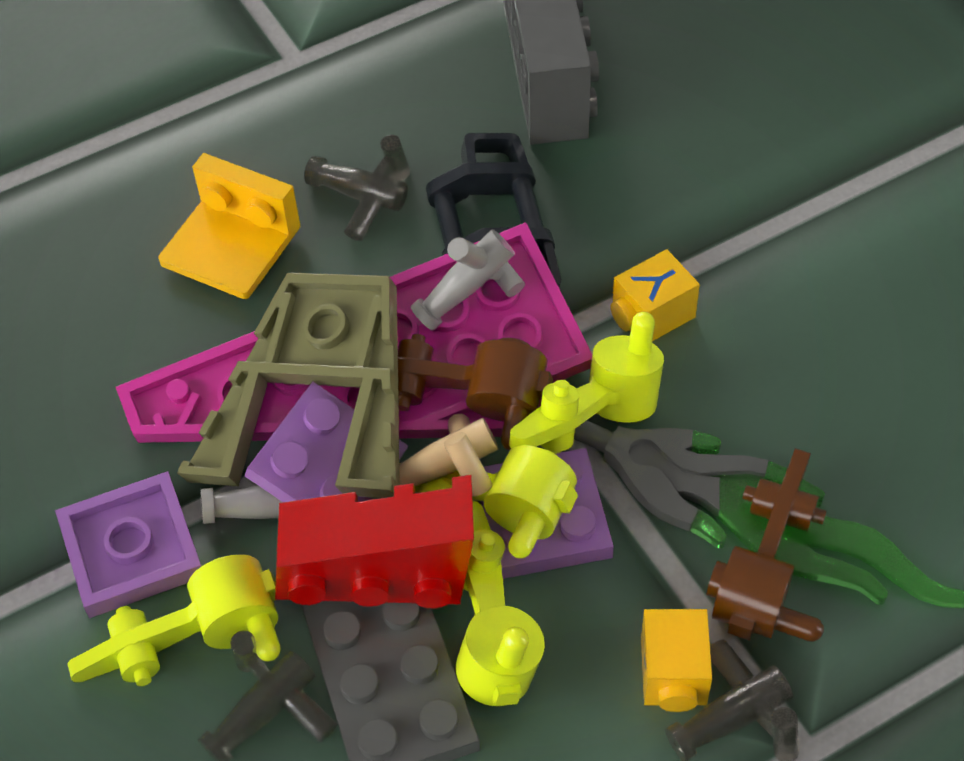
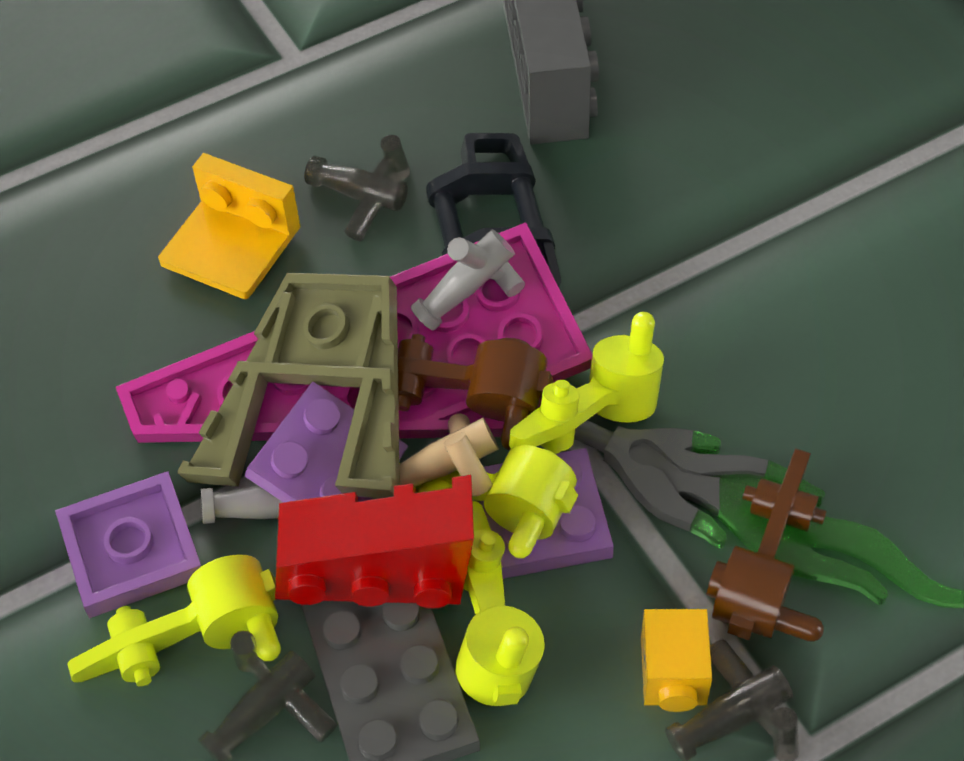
(659, 288): yellow brick -> none

